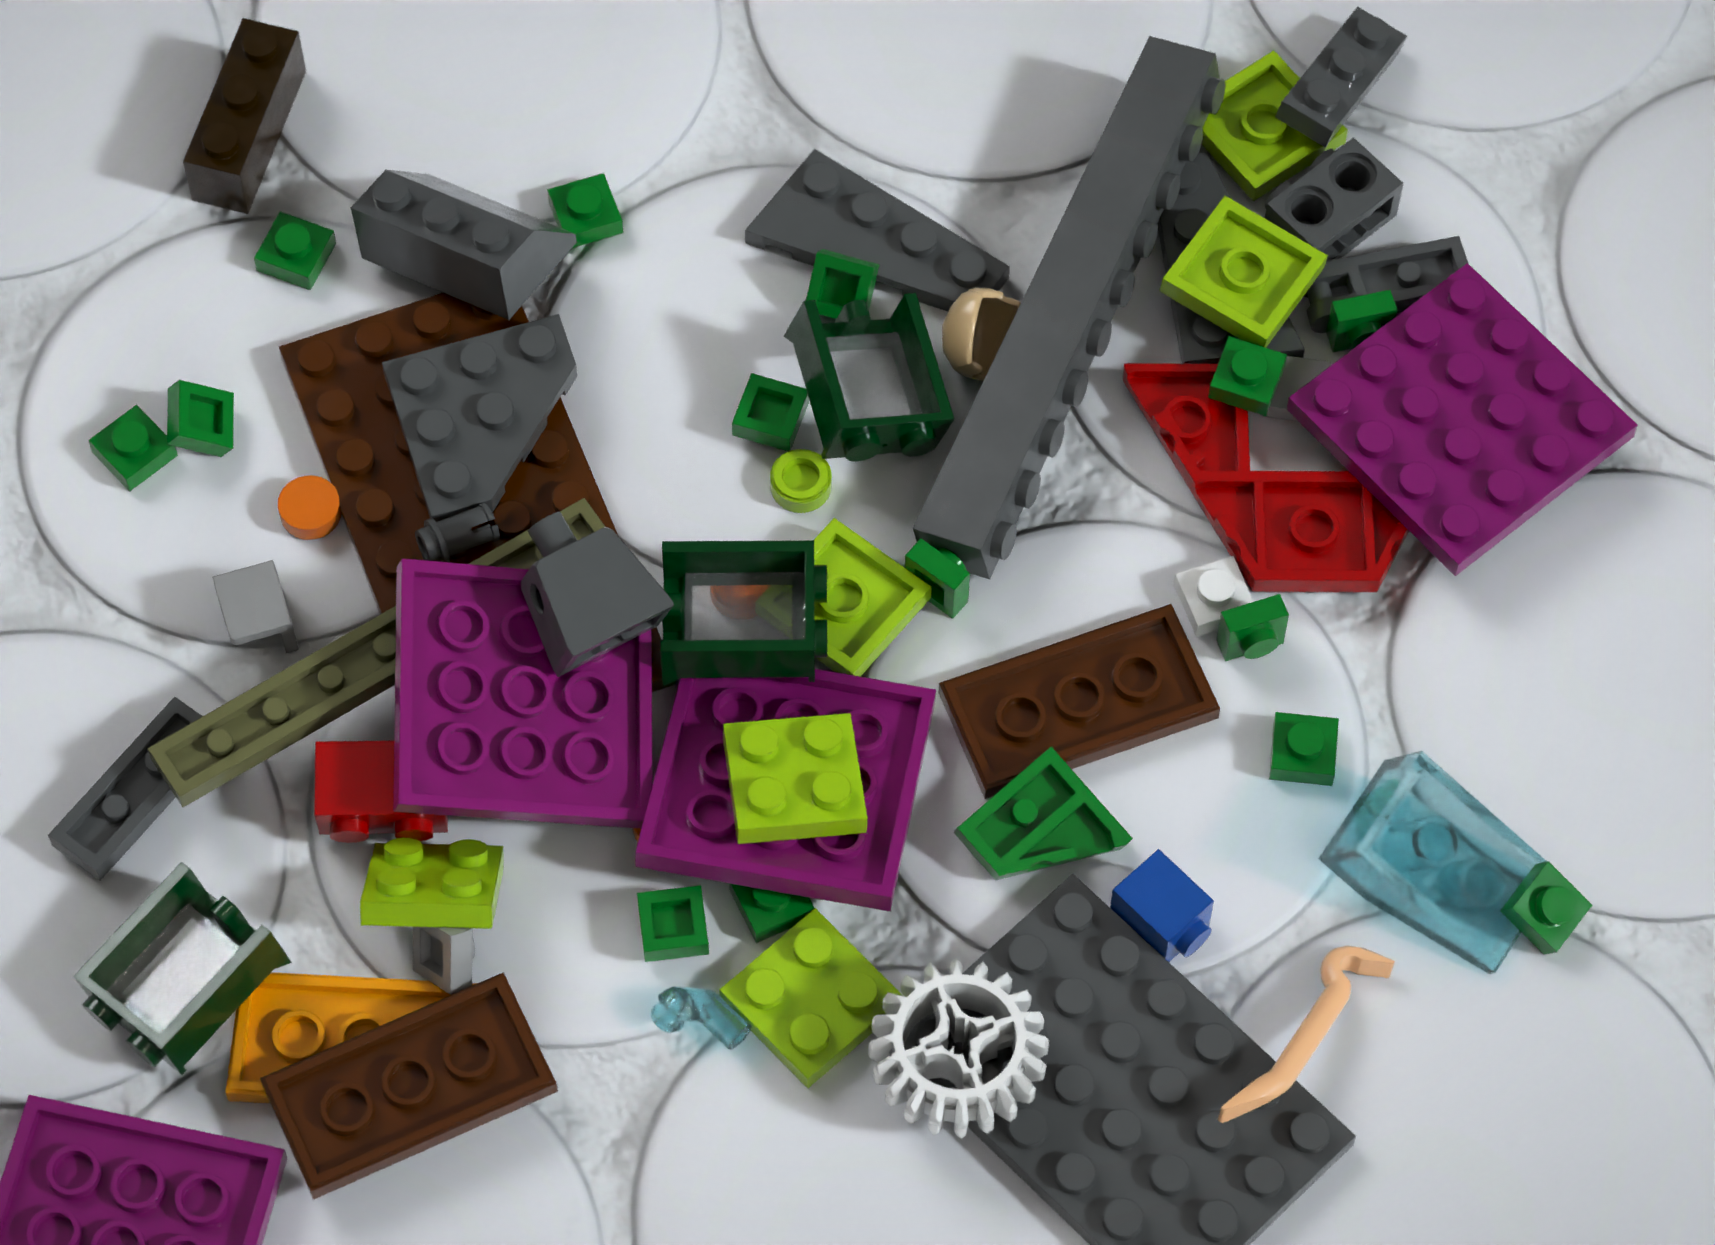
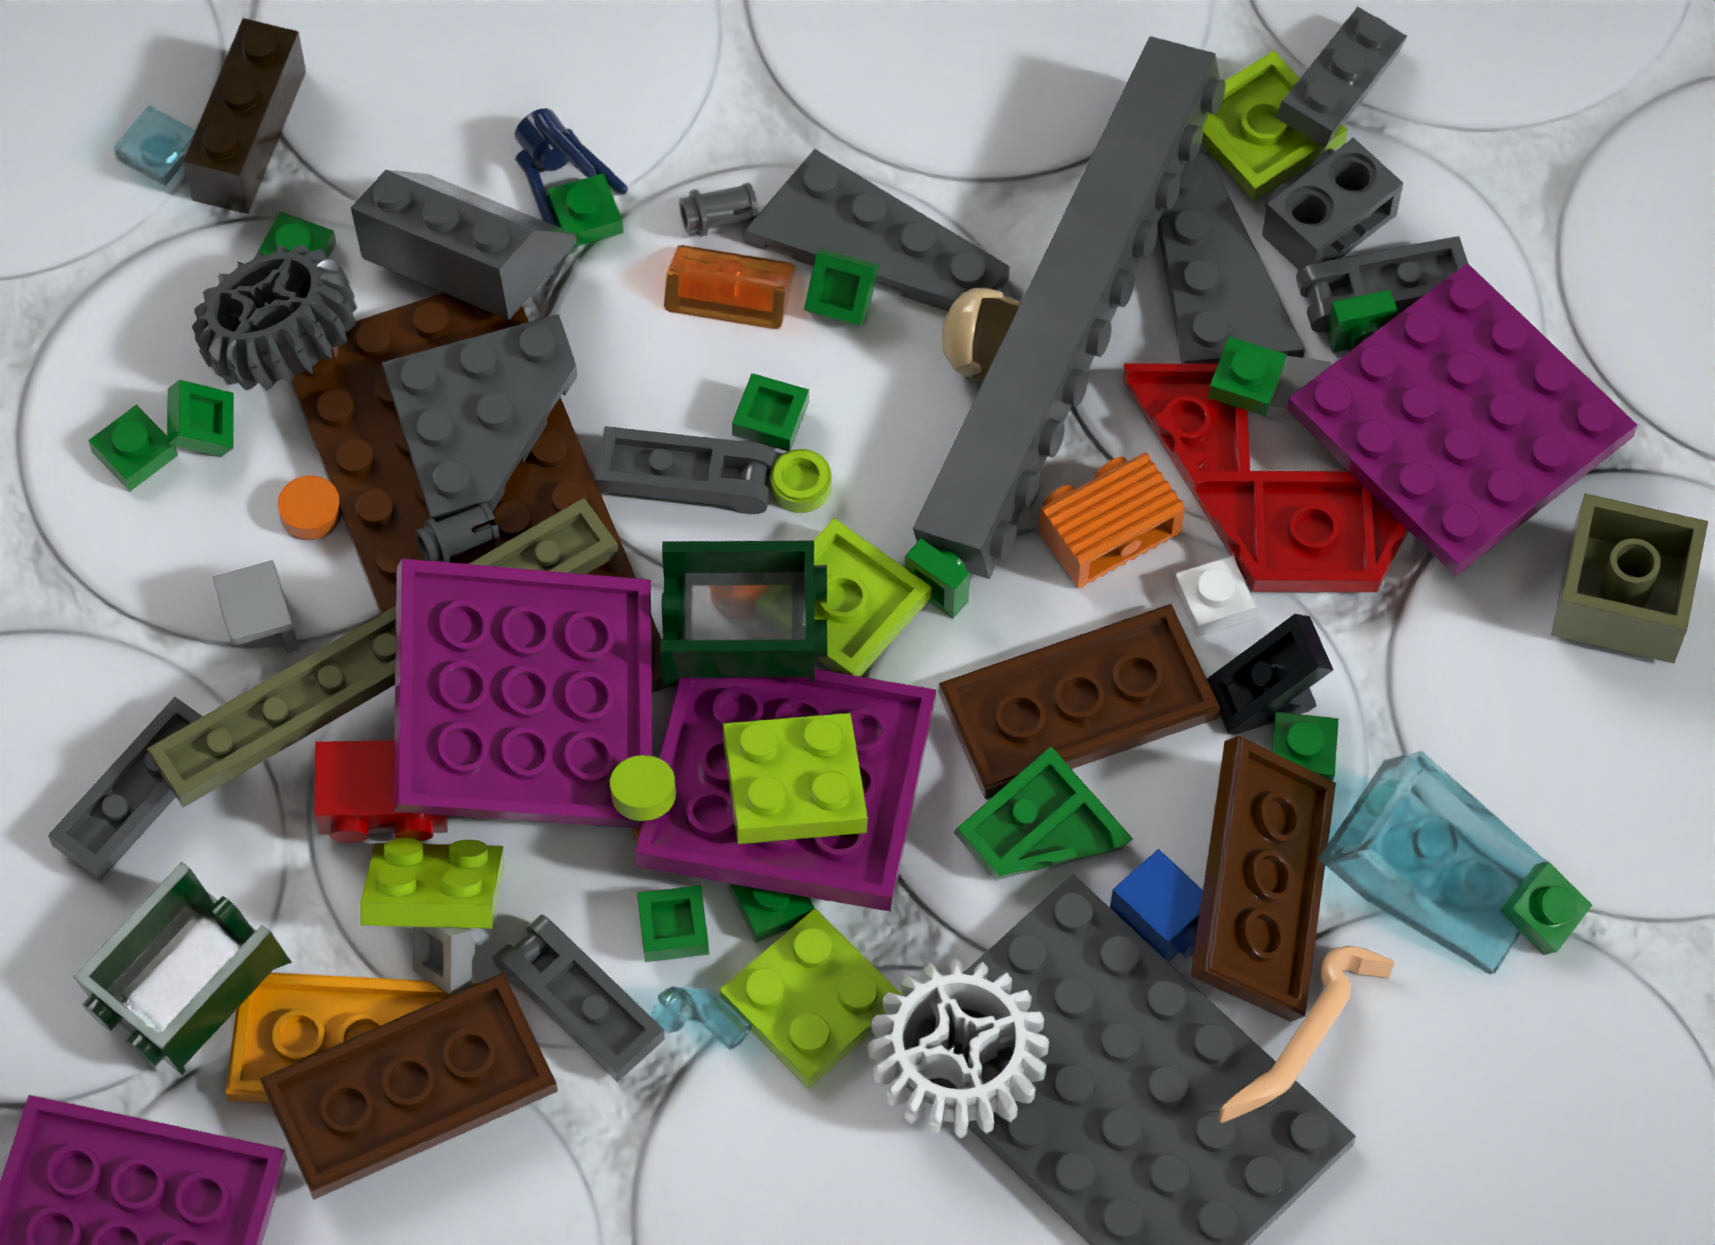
(155, 145): none -> clear light blue plate
(274, 317): none -> dark grey gear
(552, 146): none -> dark blue plant
(581, 998): none -> dark grey plate
(588, 593): dark grey torso -> none
(643, 788): none -> lime tile
(684, 468): none -> dark grey plate
(717, 208): none -> dark grey pin
(728, 286): none -> clear orange slope
(871, 380): dark green window -> none
(1110, 518): none -> orange brick
(1243, 273): lime plate -> none
(1252, 628): green plate -> none
(1263, 879): none -> reddish brown tile
(1271, 676): none -> black slope
(1630, 578): none -> olive brick

